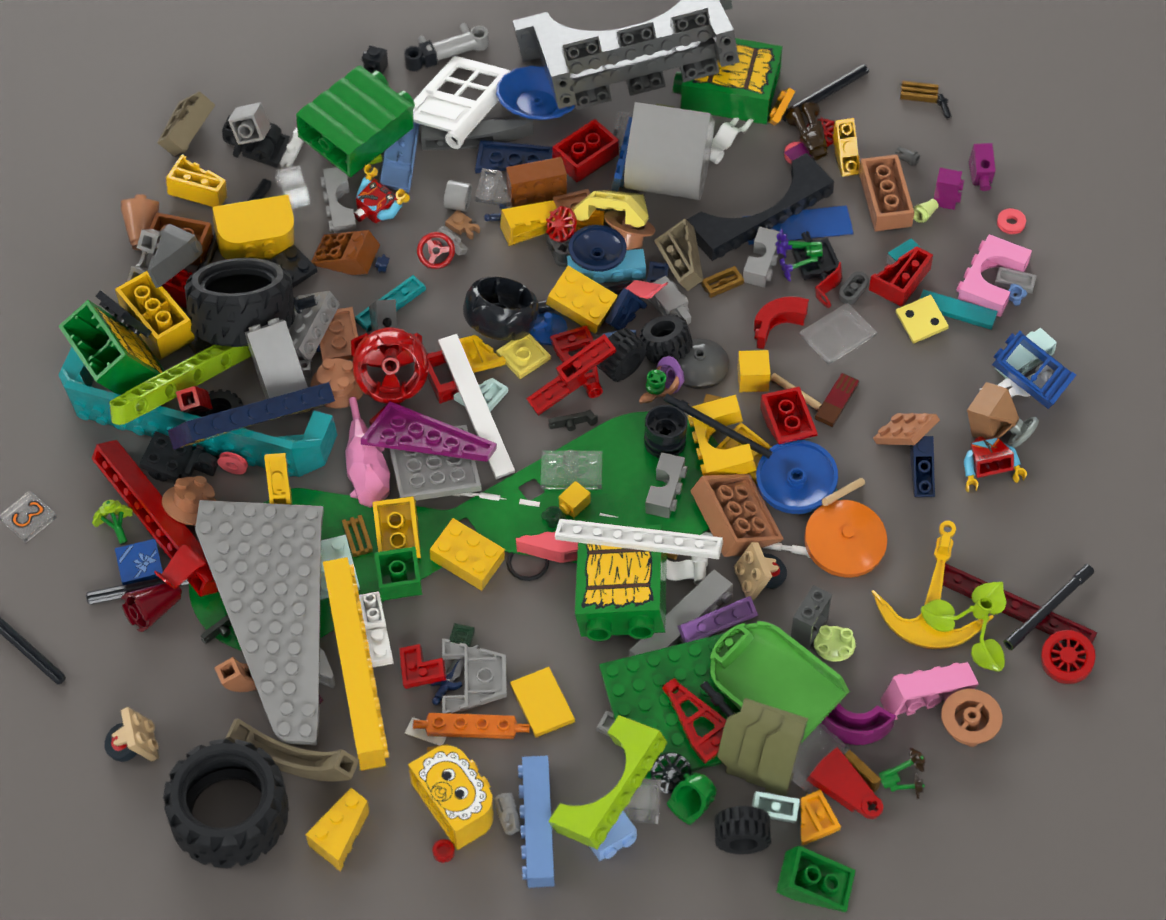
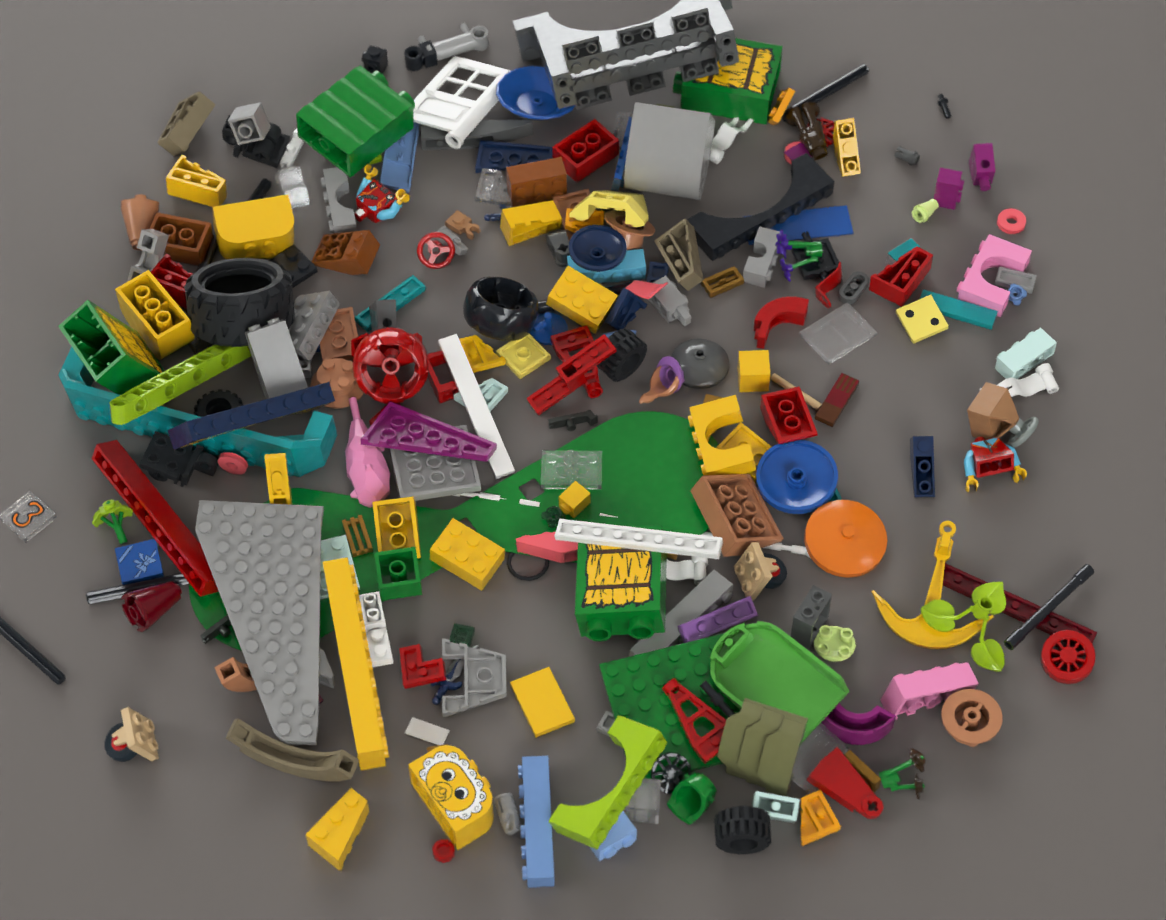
(122, 315): black plate -> none
(173, 254): dark grey wedge -> none
(181, 566): red piece -> none
(183, 499): nougat piece -> none
(194, 400): red brick -> none
(213, 764): black tyre -> none
(304, 303): black piece -> none
(382, 263): dark blue plate -> none
(457, 195): light grey piece -> none
(471, 725): orange plate -> none
(561, 224): red wheel -> none
(655, 382): green wheel -> none
(662, 499): light grey arch -> none
(665, 430): black wheel -> none
(666, 337): black tyre -> none
(684, 406): black bar -> none
(815, 879): green slope -> none
(843, 491): tan bar -> none
(886, 193): nougat brick -> none
(906, 429): nougat plate -> none
(919, 92): pearl gold tile -> none
(1053, 387): blue door -> none

